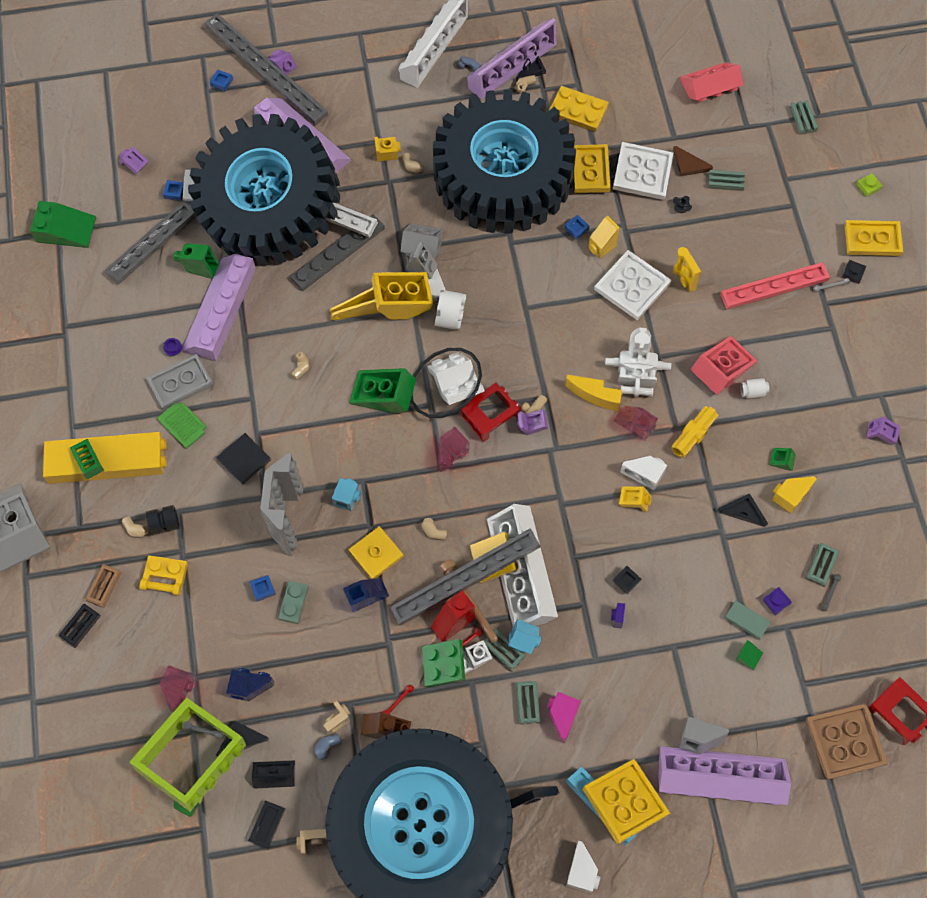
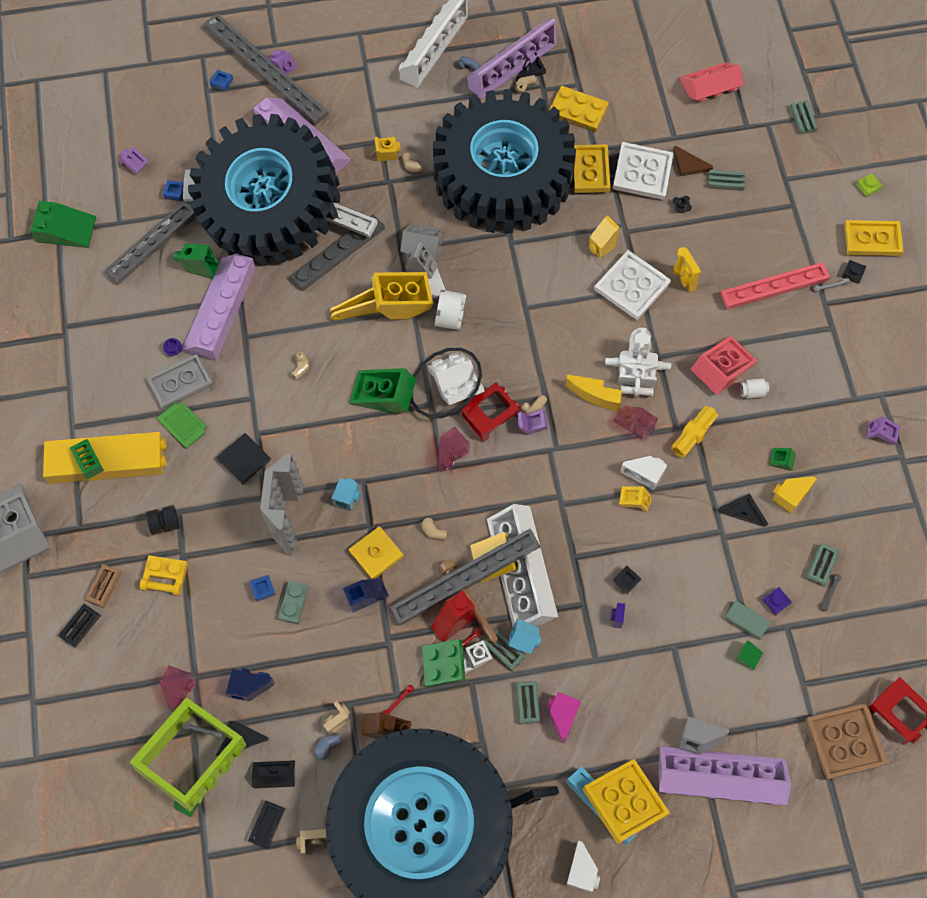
(134, 530): tan arm -> none
(576, 227): blue plate -> none

